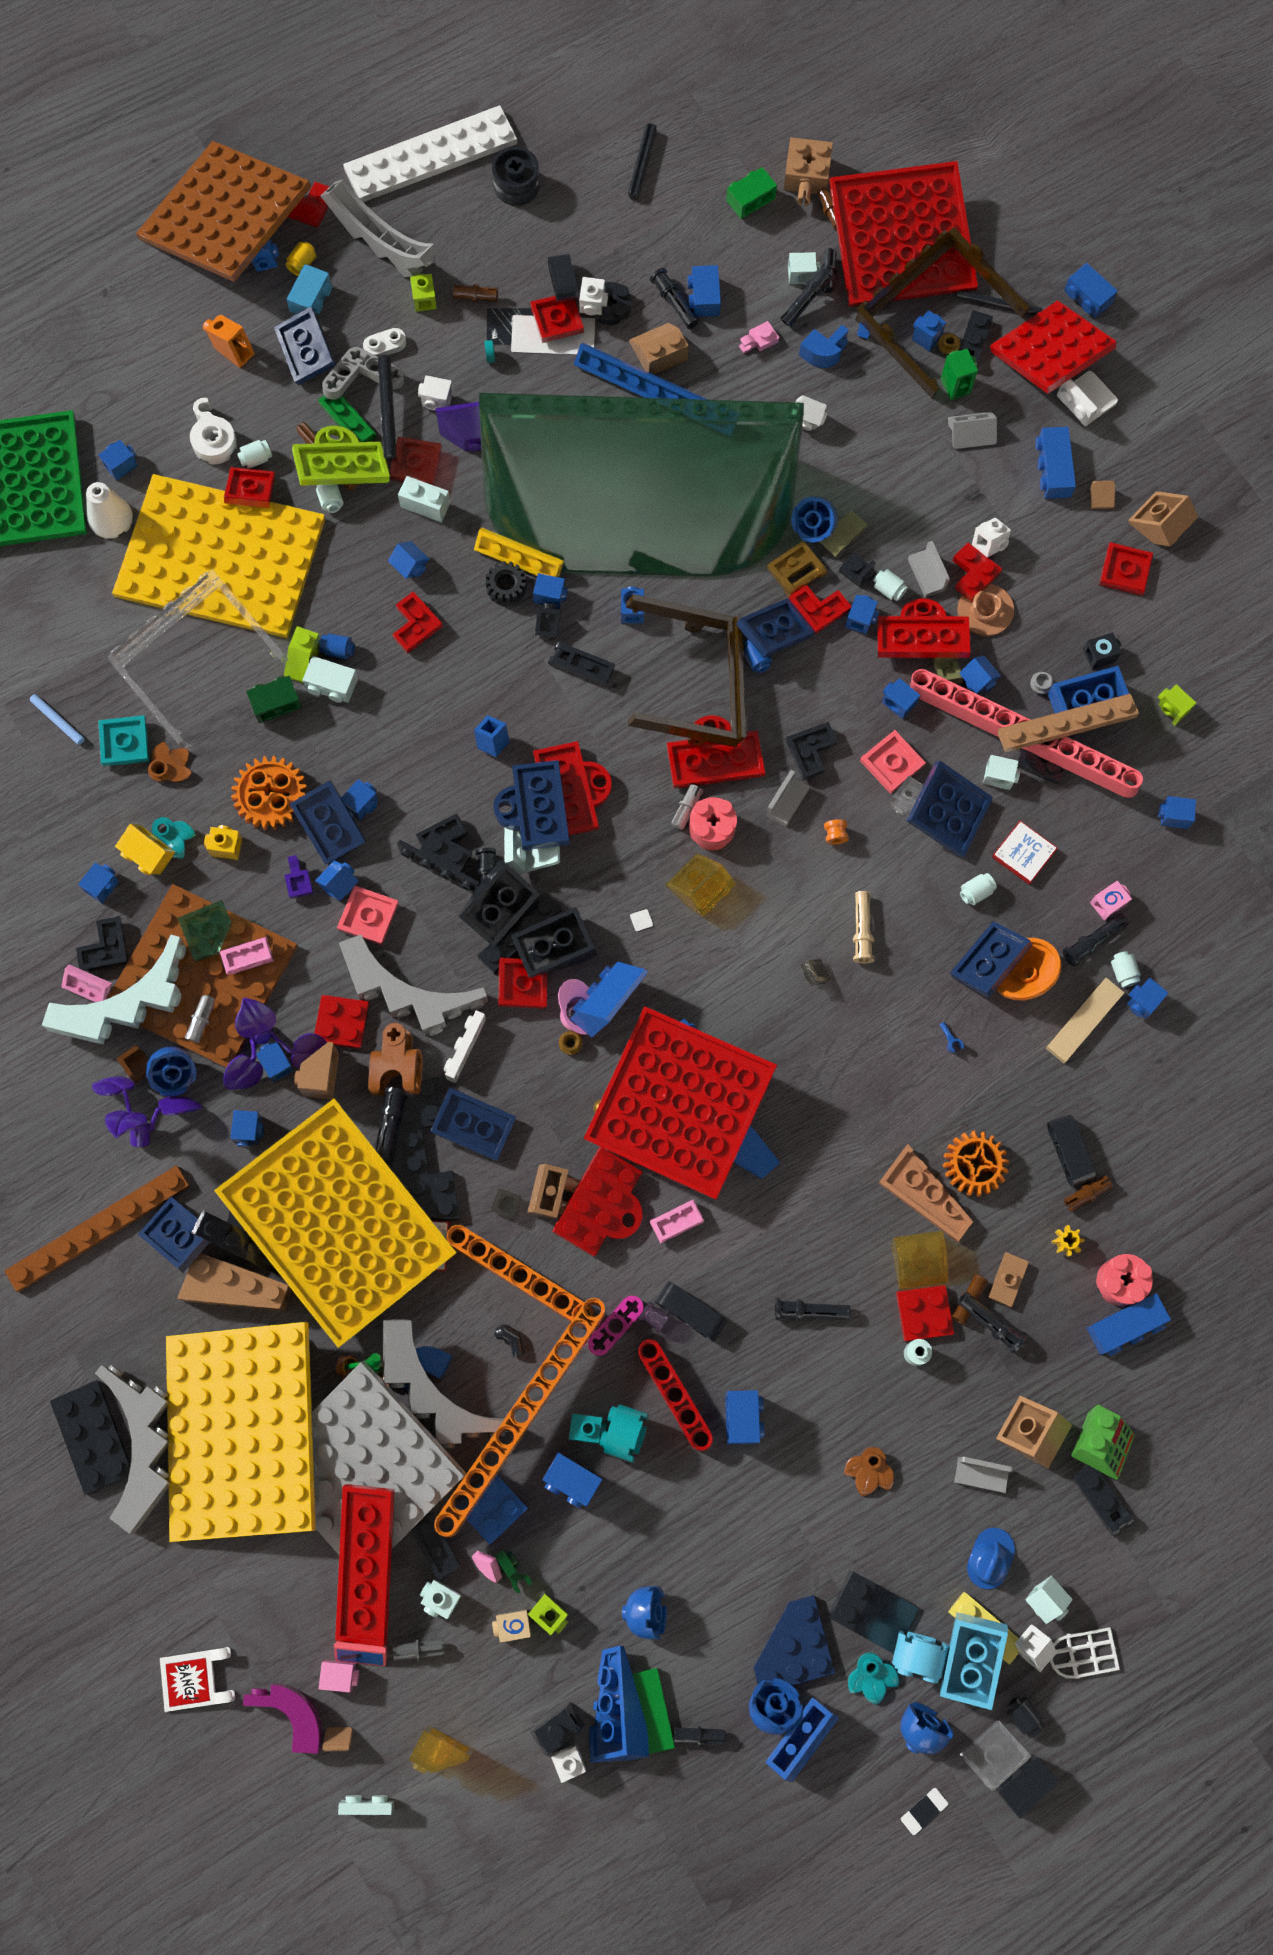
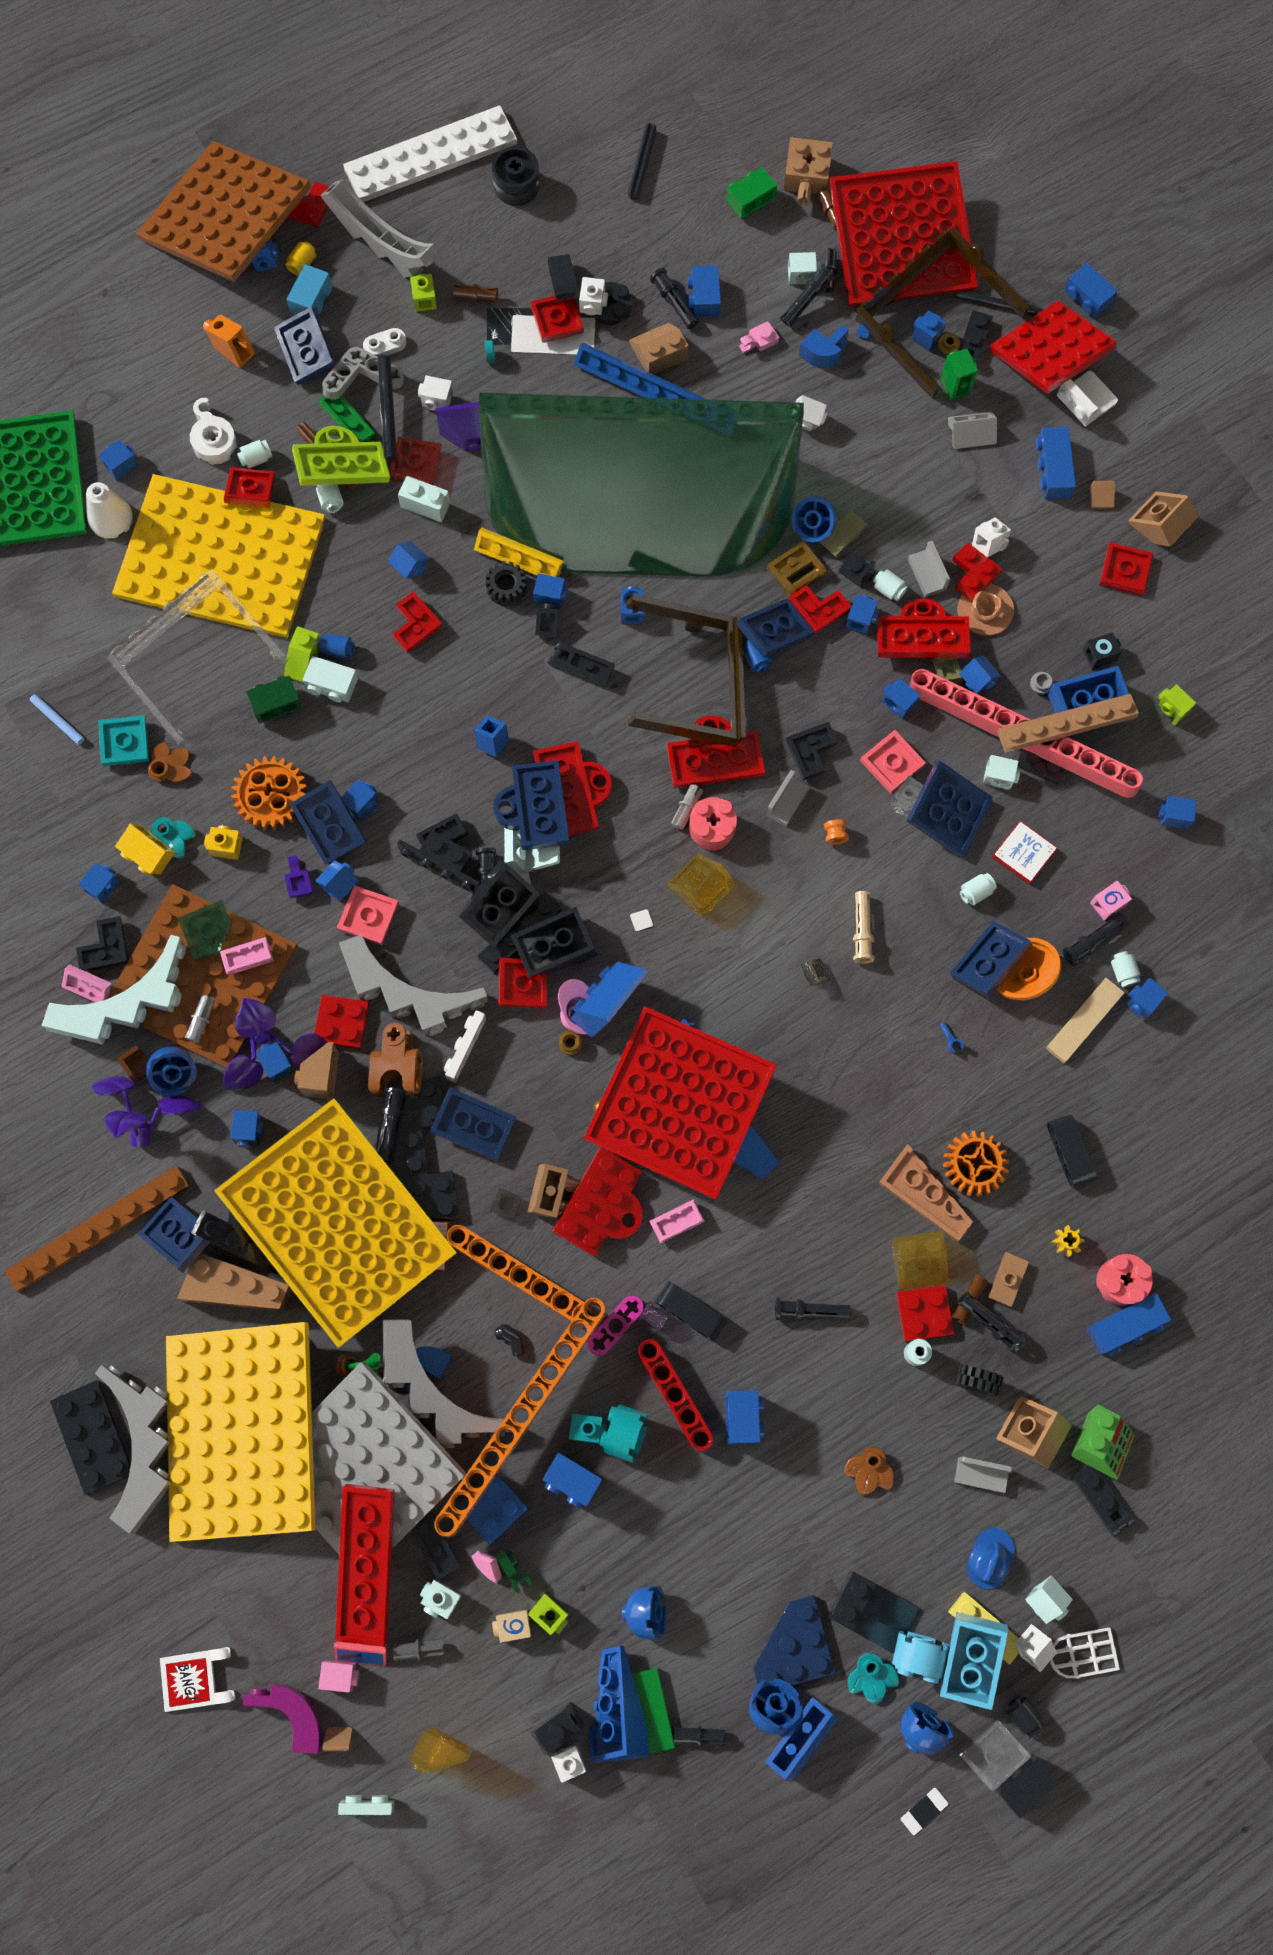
(979, 1380): none -> black tyre
(1088, 1193): reddish brown pin -> none

